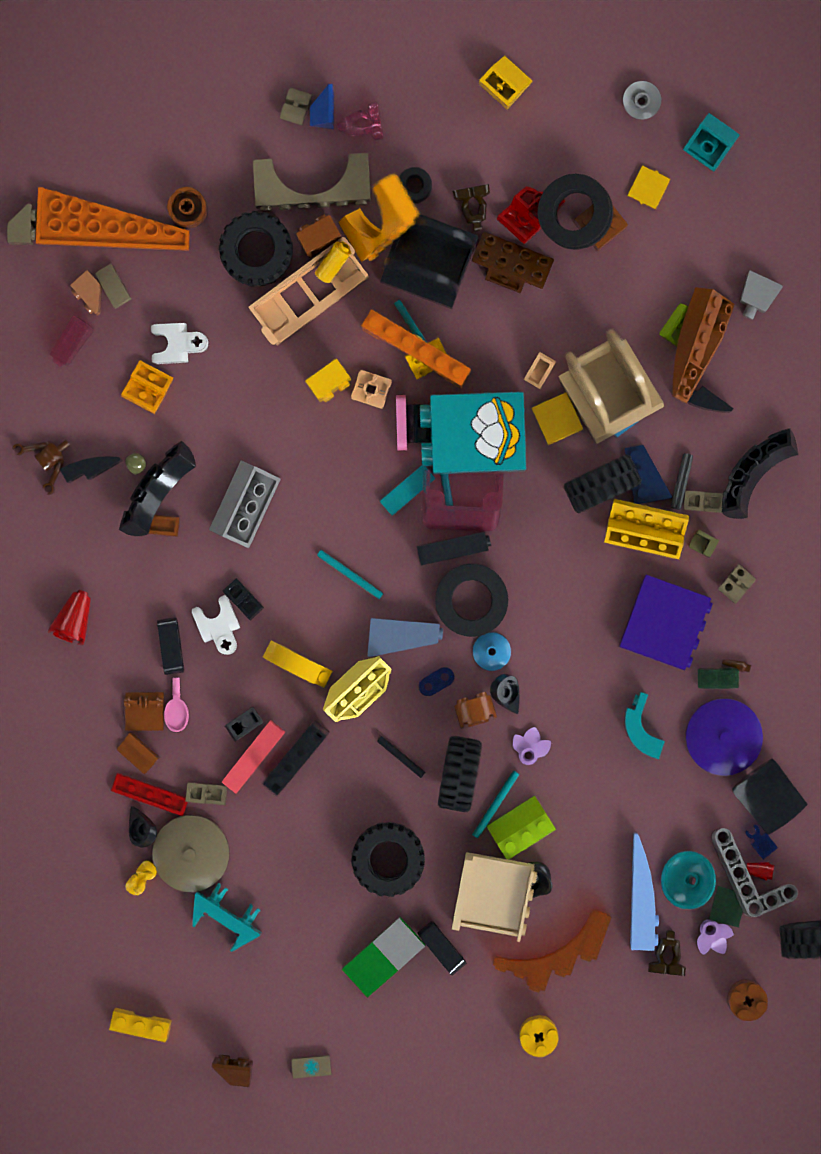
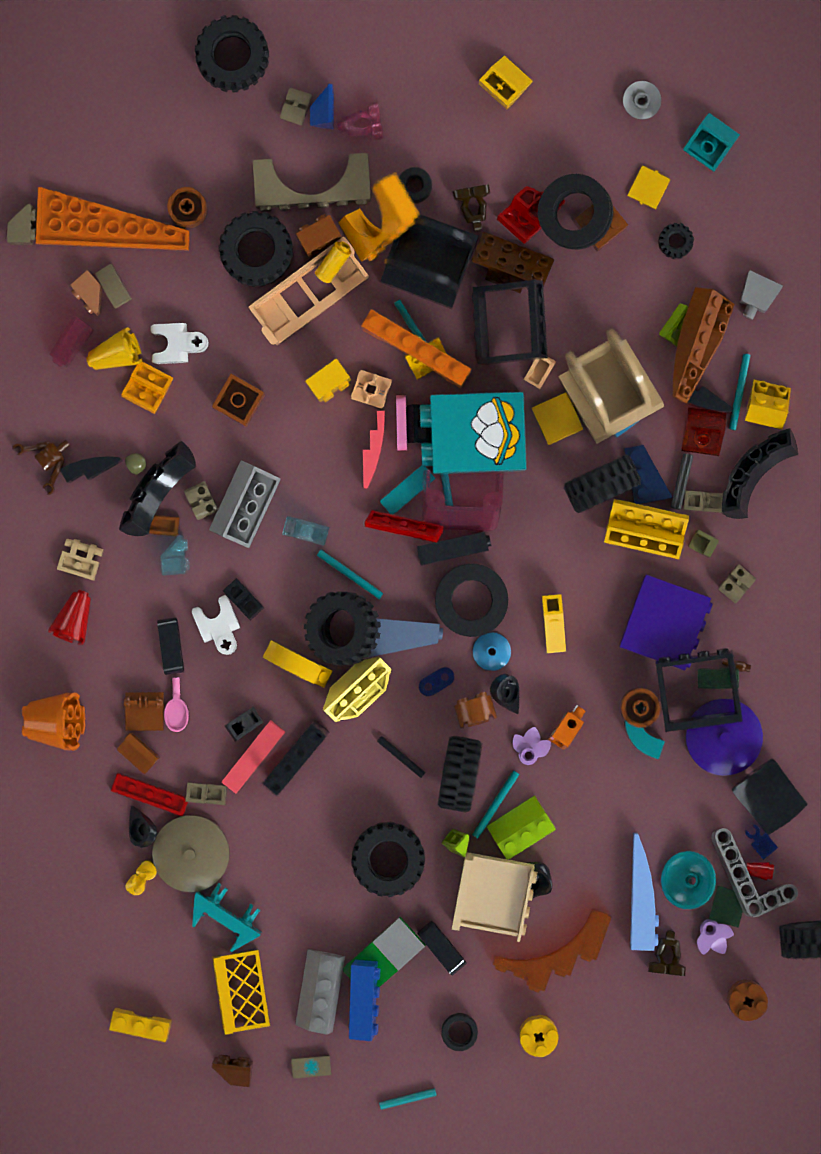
(55, 721): none -> orange cone
(79, 565): none -> tan plate
(117, 351): none -> yellow cone
(173, 559): none -> clear light blue slope
(201, 500): none -> dark tan piece
(224, 29): none -> black tyre
(225, 999): none -> yellow fence
(238, 400): none -> dark orange brick
(305, 530): none -> clear light blue slope
(319, 628): none -> black tyre
(320, 991): none -> light grey slope
(363, 1000): none -> blue brick
(372, 456): none -> coral slope
(404, 526): none -> red tile
(408, 1098): none -> teal bar
(456, 842): none -> lime slope
(457, 1046): none -> black tyre
(537, 322): none -> black window
(554, 623): none -> yellow slope
(562, 734): none -> orange torso
(646, 716): none -> dark orange brick
(679, 229): none -> black tyre
(699, 721): none -> black window
(703, 431): none -> clear red slope
(739, 391): none -> teal piece
(768, 404): none -> yellow slope

